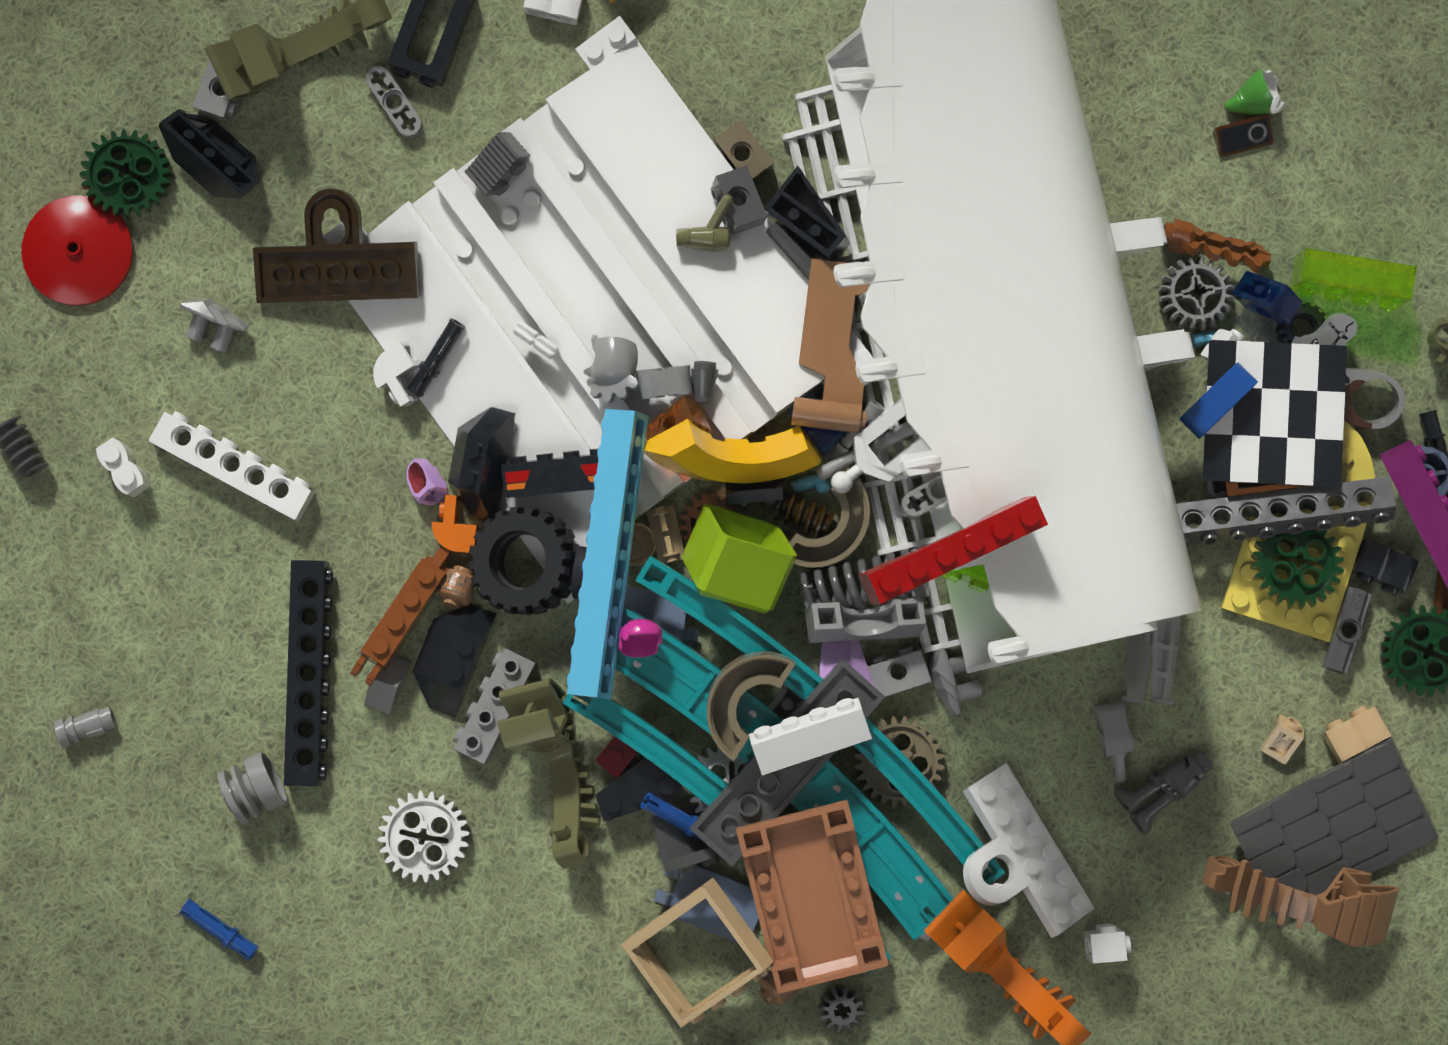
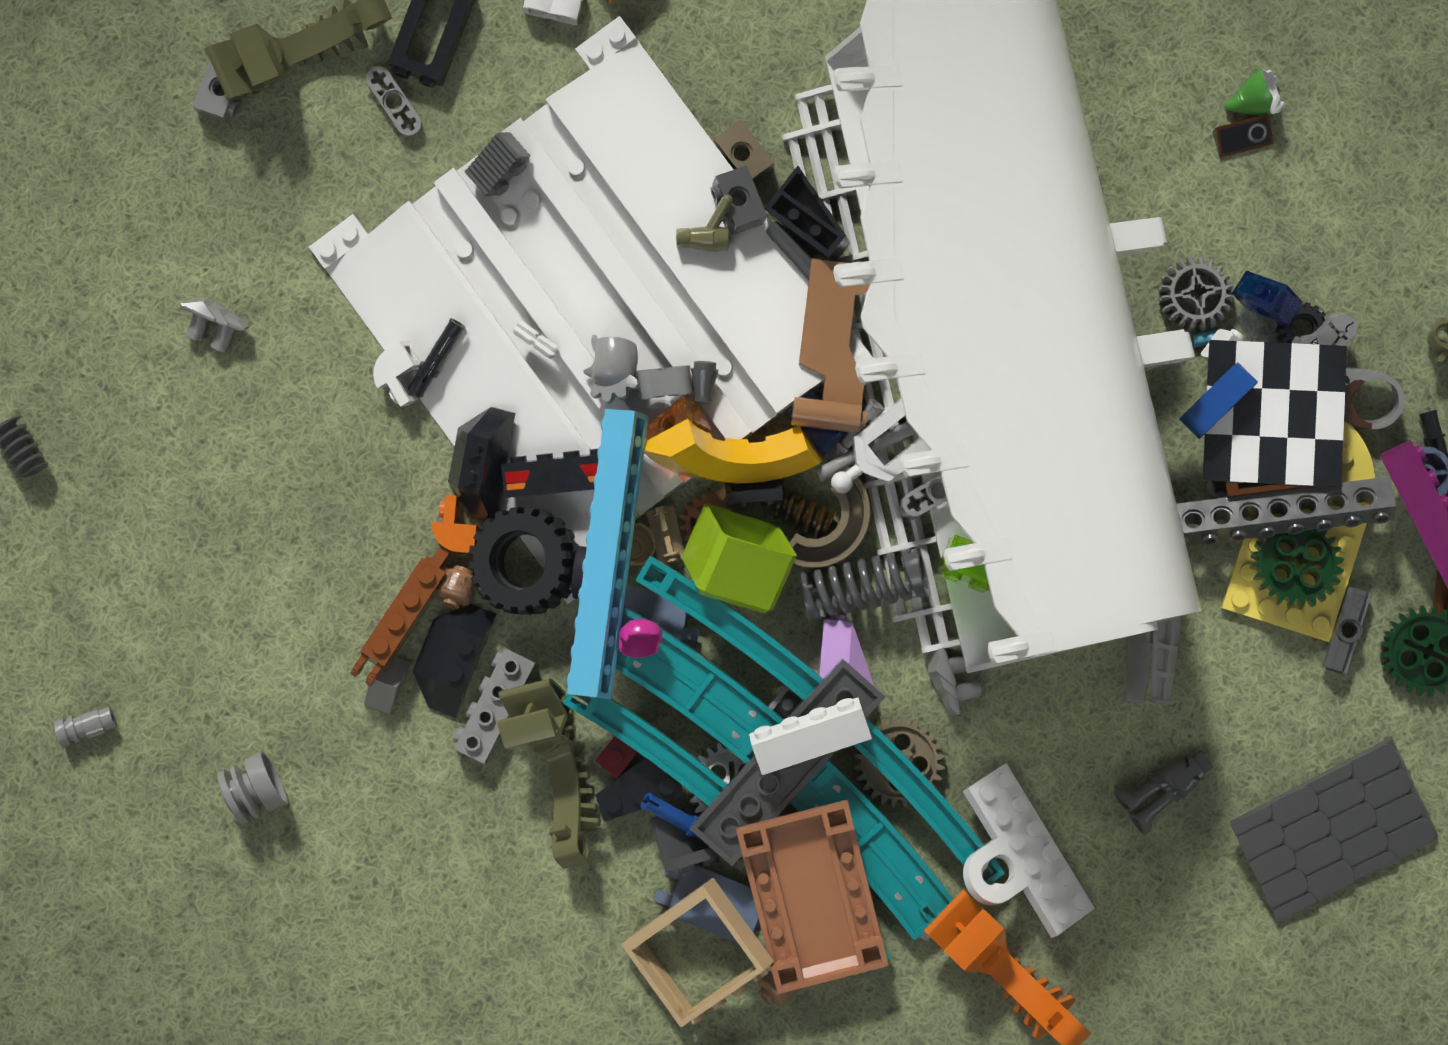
(97, 265): red dish -> none
(113, 194): dark green gear -> none
(125, 473): white brick -> none
(167, 437): white brick -> none
(210, 154): black wedge -> none
(224, 933): blue pin -> none
(295, 743): black brick -> none
(336, 270): dark brown plate -> none
(419, 861): white gear -> none
(426, 482): lavender rock -> none
(731, 684): dark tan brick -> none
(810, 481): medium azure arm -> none
(837, 1018): dark grey gear -> none
(894, 620): light grey arch -> none
(914, 665): light grey brick -> none
(953, 551): red arch -> none
(1106, 944): white brick -> none
(1116, 735): light grey beam -> none
(1186, 238): dark orange sword -> none
(1283, 739): tan bracket -> none
(1346, 910): medium nougat piece -> none
(1352, 279): clear neon green piece -> none
(1355, 734): tan brick -> none
(1384, 566): black brick -> none

